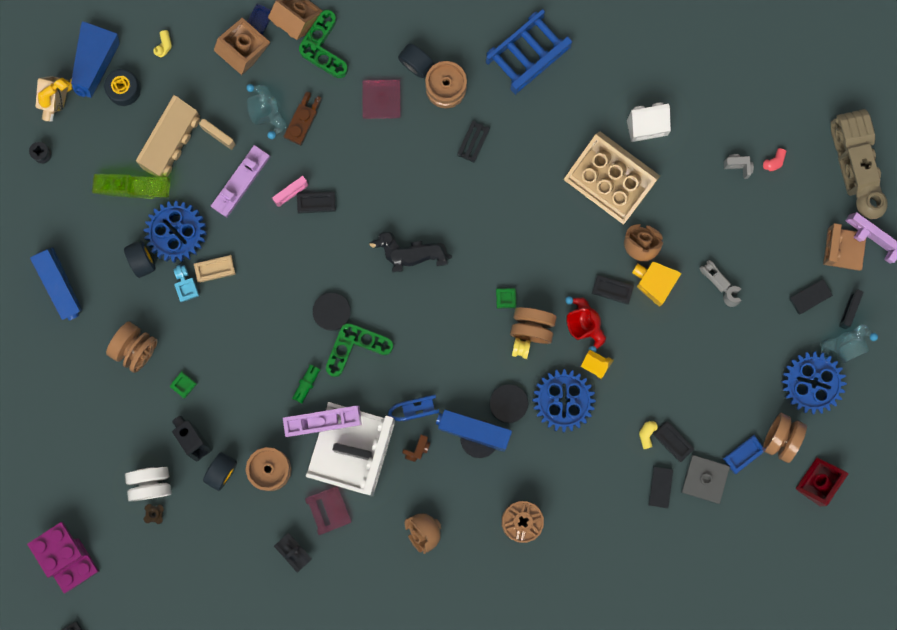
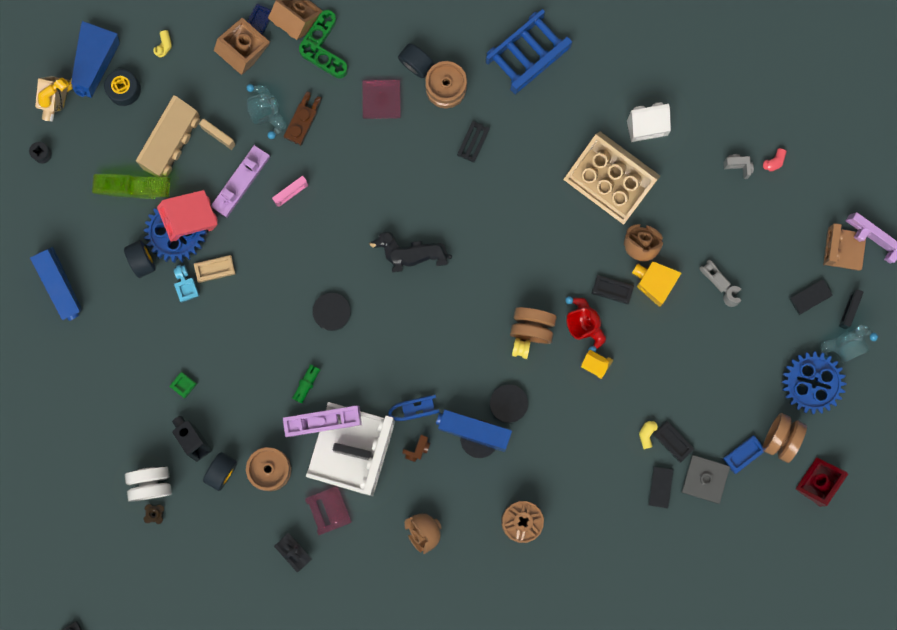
(63, 557): magenta bracket -> none
(131, 347): medium nougat wheel -> none
(187, 214): none -> coral panel
(316, 202): black tile -> none
(349, 343): green beam -> none
(506, 298): green tile -> none
(581, 401): blue gear -> none
(853, 140): dark tan brick -> none

